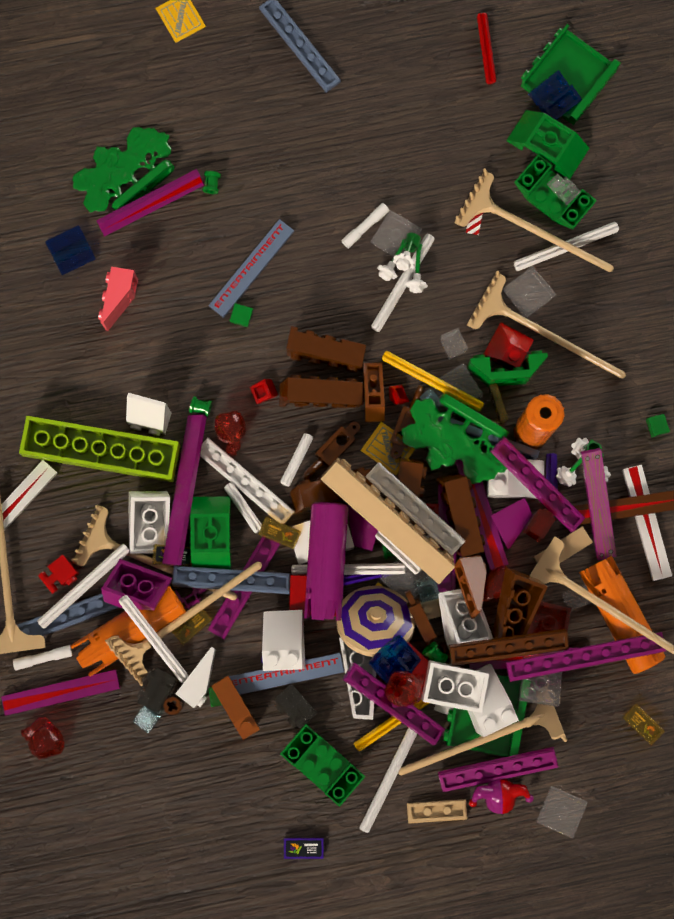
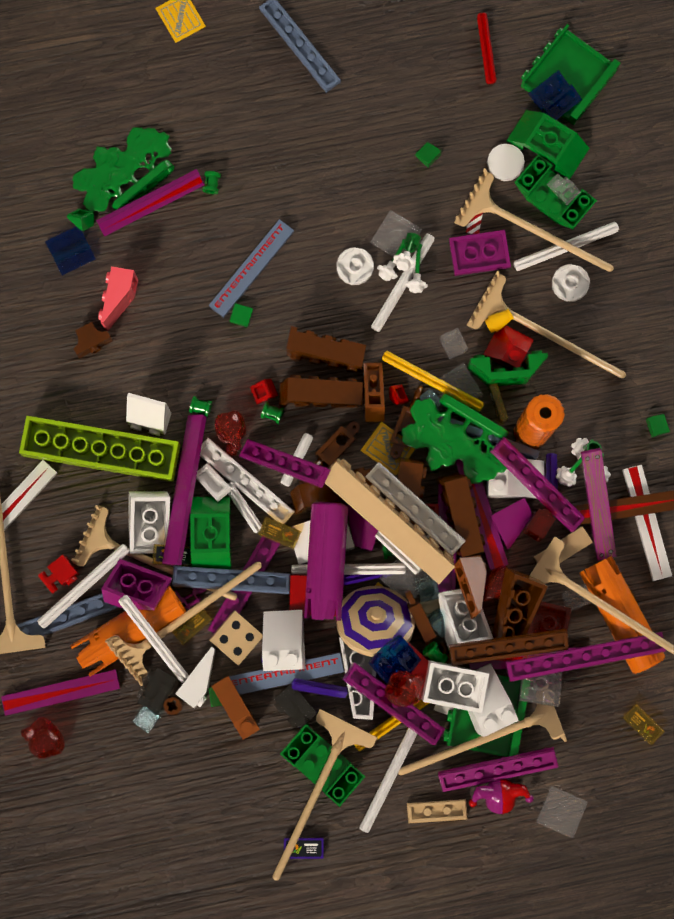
(31, 660): white piece -> none
(82, 219): none -> green slope
(90, 340): none -> reddish brown brick
(213, 482): none -> white tile
(236, 637): none -> tan tile
(272, 412): none -> green bush
(285, 463): none -> magenta tile
(319, 688): none -> dark purple axle
(342, 735): none -> tan piece
(355, 266): none -> white tile
(356, 233): white piece -> none
(428, 154): none -> green slope
(437, 622): none -> clear light blue slope
(479, 252): none -> magenta plate
(498, 320): none -> yellow cone
(505, 162): none -> white tile
(529, 292): clear plate -> none
(570, 282): none -> white tile

